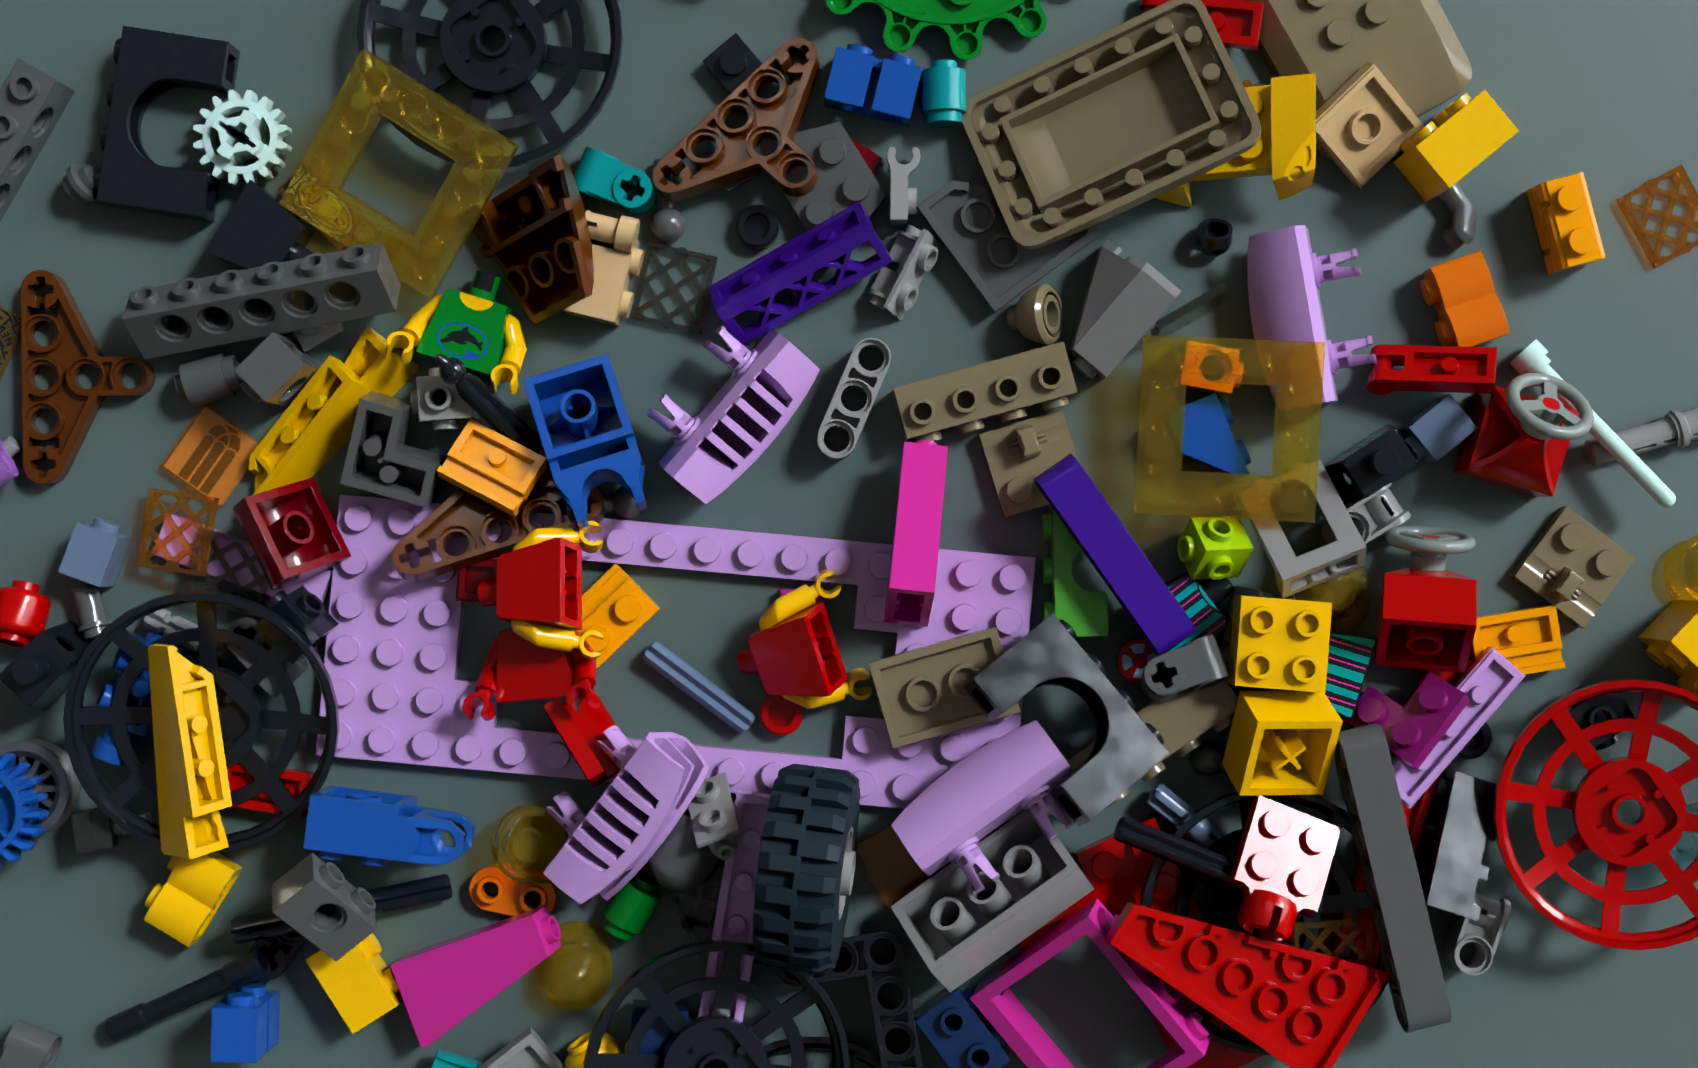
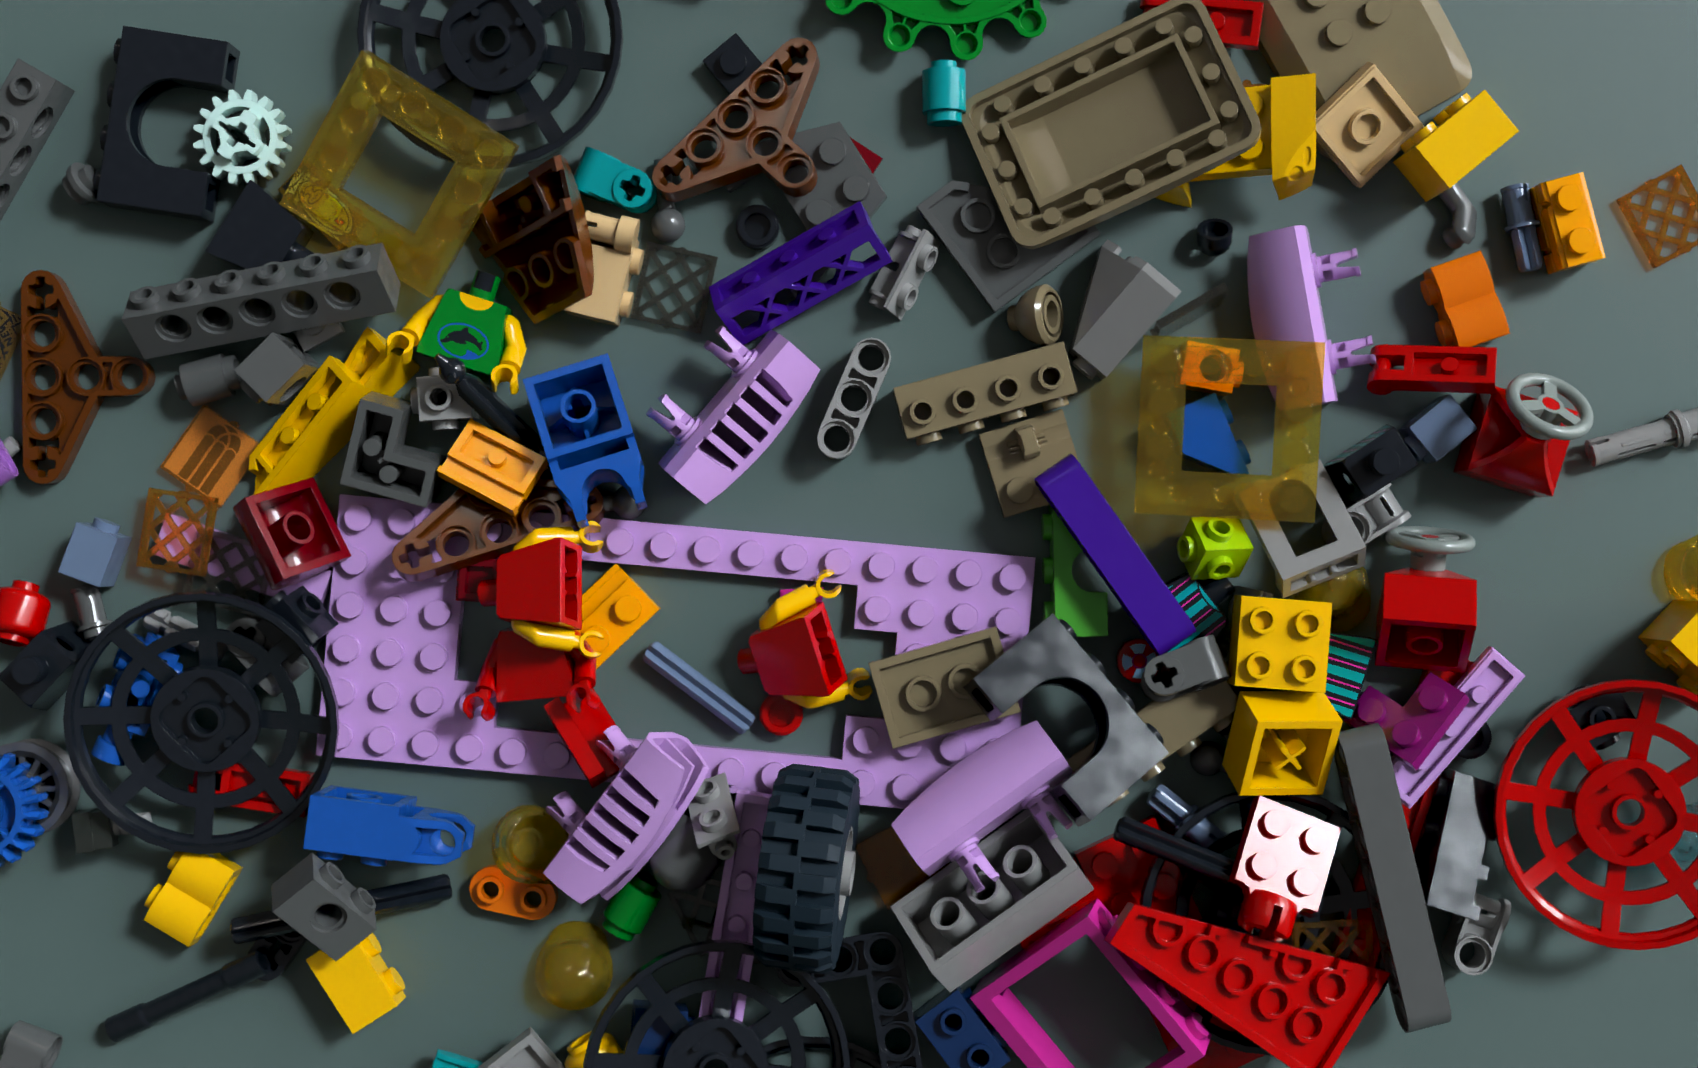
(187, 755): yellow wedge -> none
(245, 1024): blue piece -> none
(466, 971): dark pink slope -> none
(873, 85): blue piece -> none
(902, 199): light grey plate -> none
(916, 533): dark pink slope -> none
(1522, 226): none -> sand blue axle
(1523, 636): light orange plate -> none
(1534, 360): light aqua piece -> none
(1573, 566): dark tan hinge -> none

